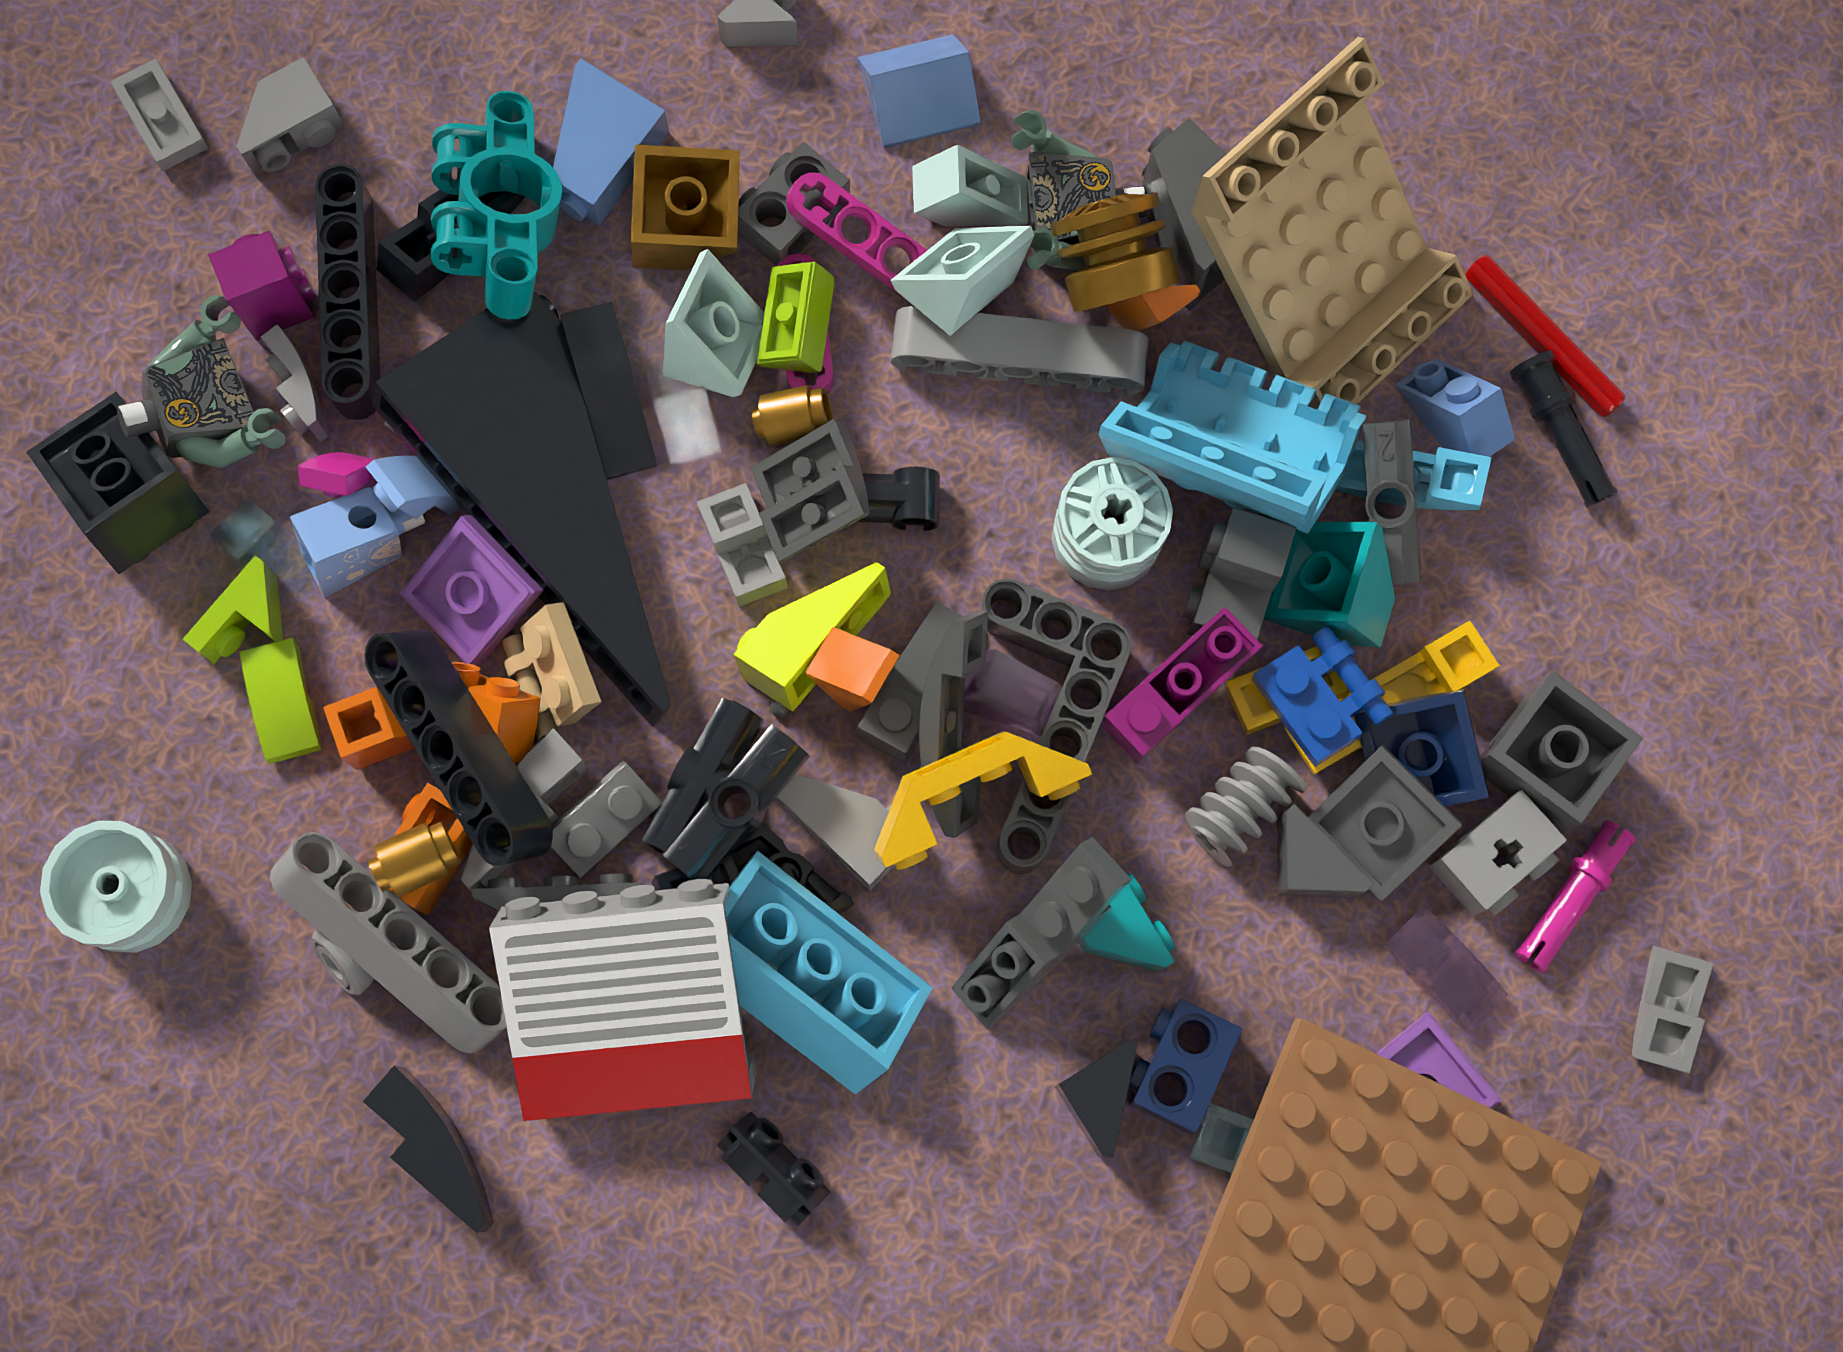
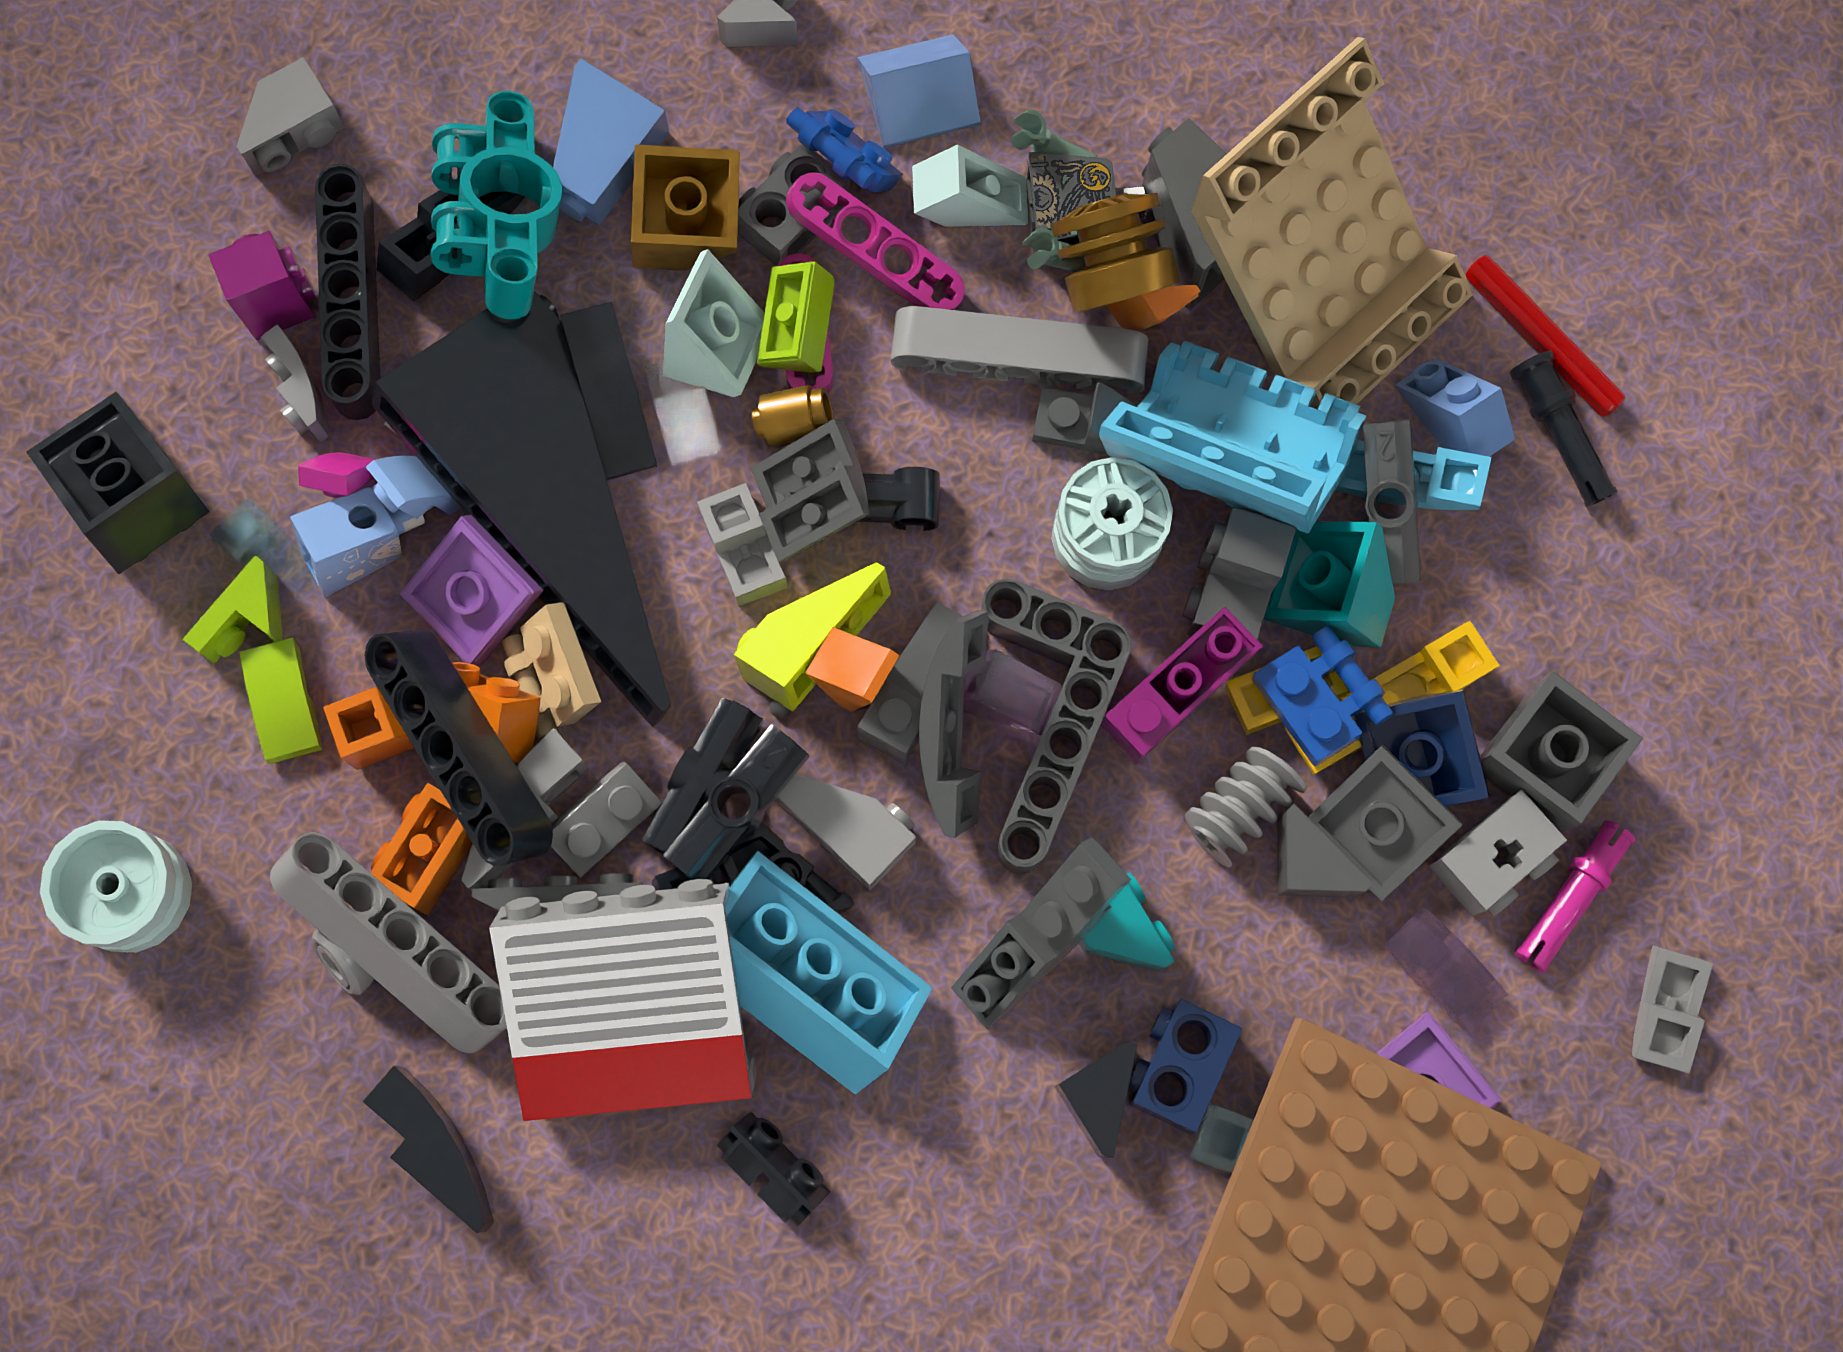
(159, 115): light grey plate -> none
(199, 399): torso -> none
(413, 858): pearl gold brick -> none
(851, 156): none -> blue plate
(906, 828): yellow slope -> none
(964, 273): light aqua slope -> none
(1075, 418): none -> dark grey slope

